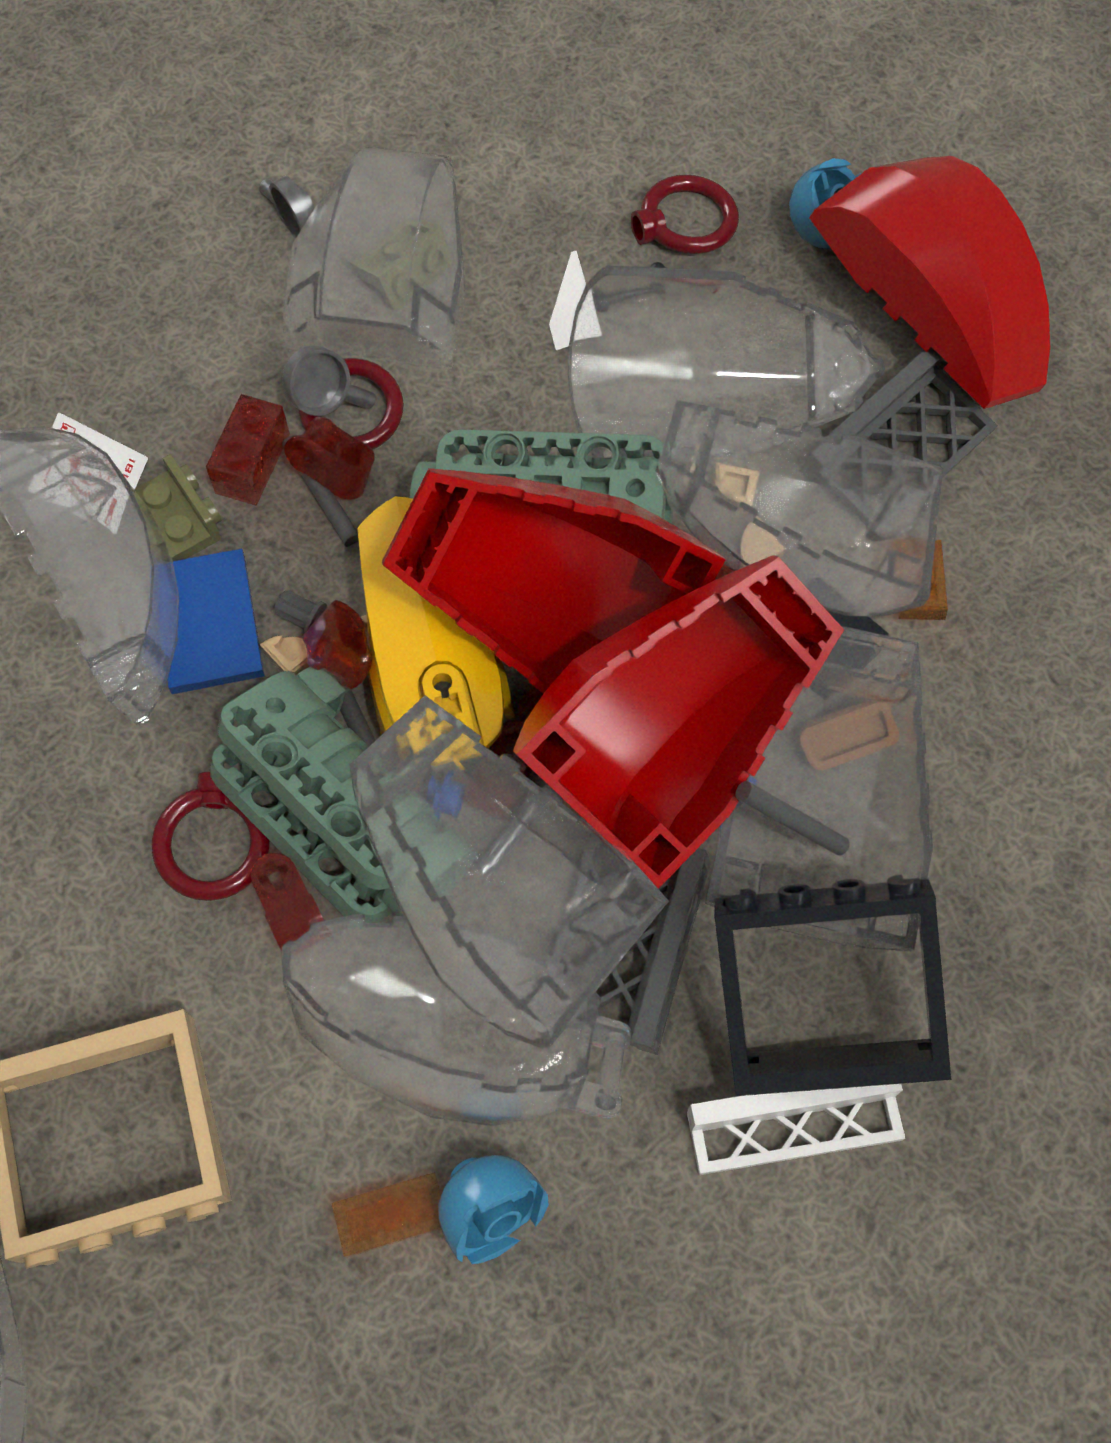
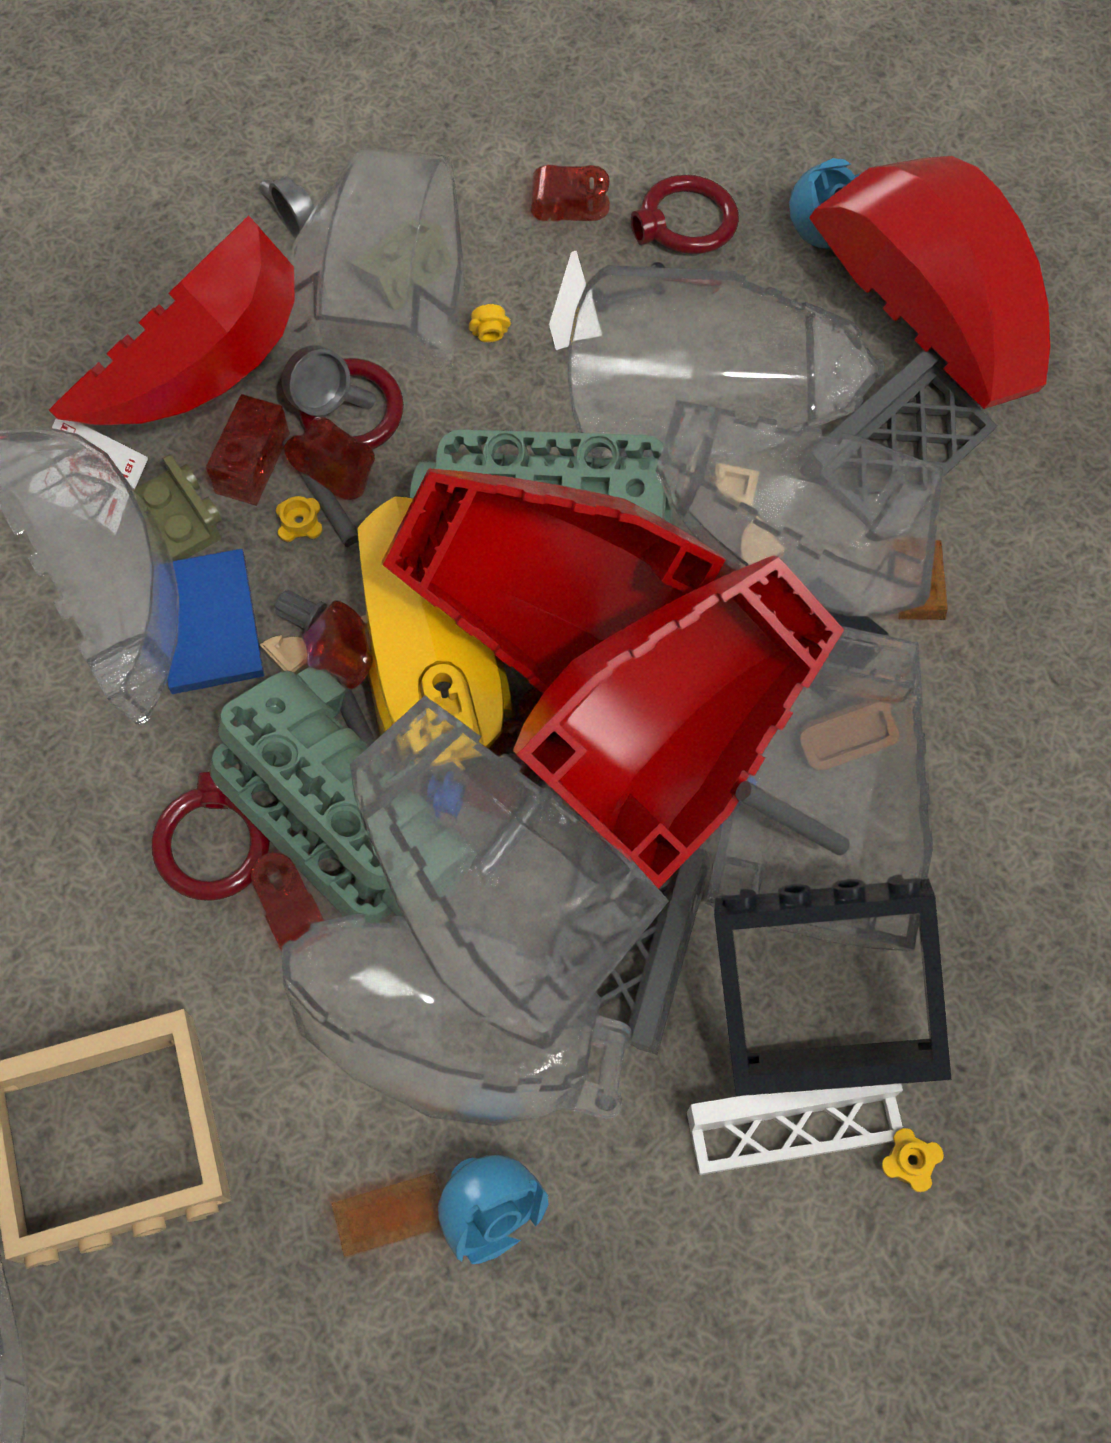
(200, 346): none -> red windscreen
(294, 508): none -> yellow plate
(489, 322): none -> yellow plate
(566, 193): none -> clear red piece
(897, 1162): none -> yellow plate

